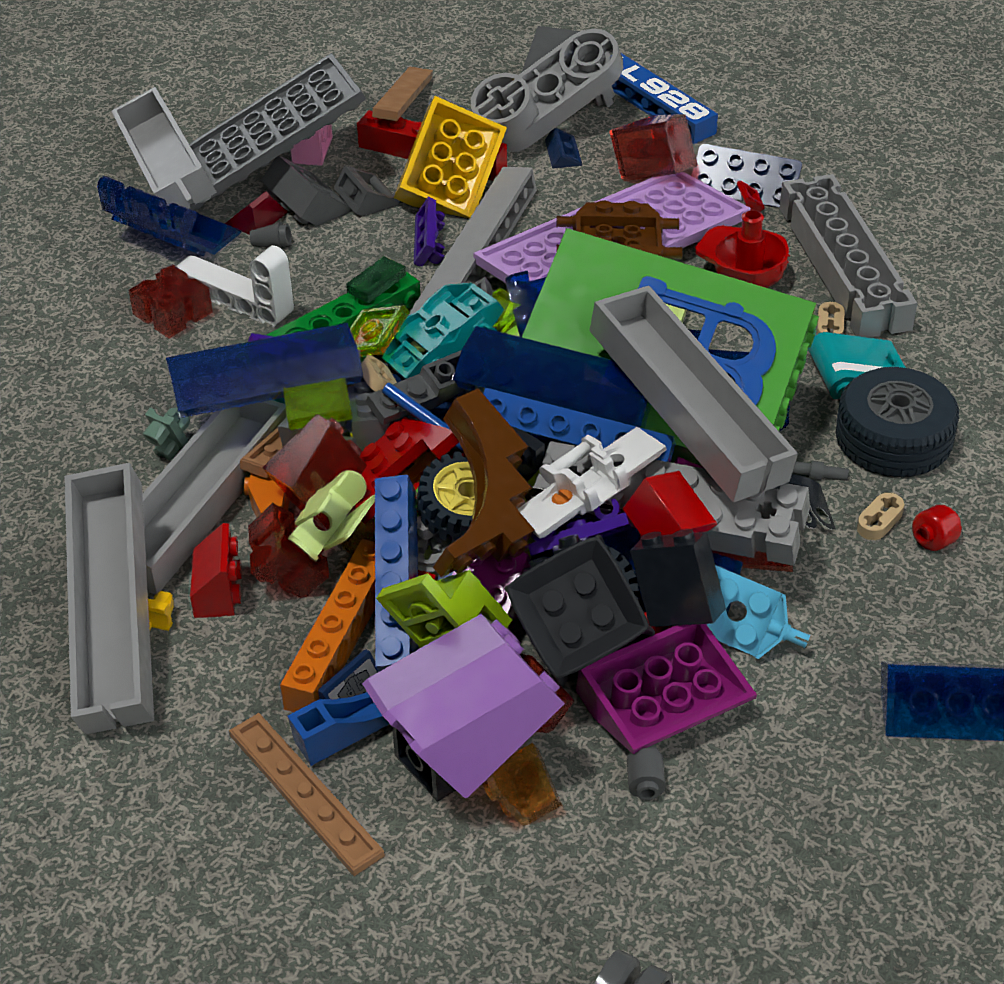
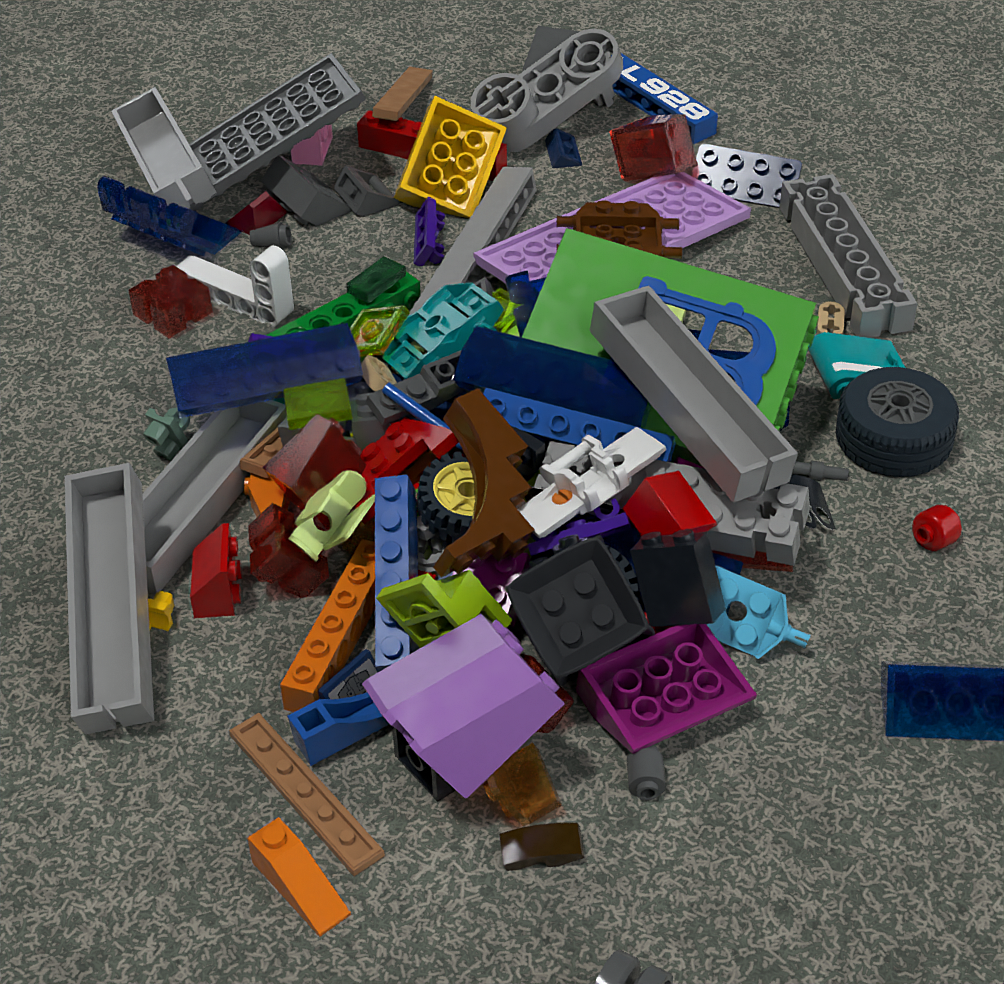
(296, 876): none -> orange slope
(547, 843): none -> dark brown slope
(746, 251): red piece -> none
(750, 196): red slope -> none
(875, 512): tan beam -> none

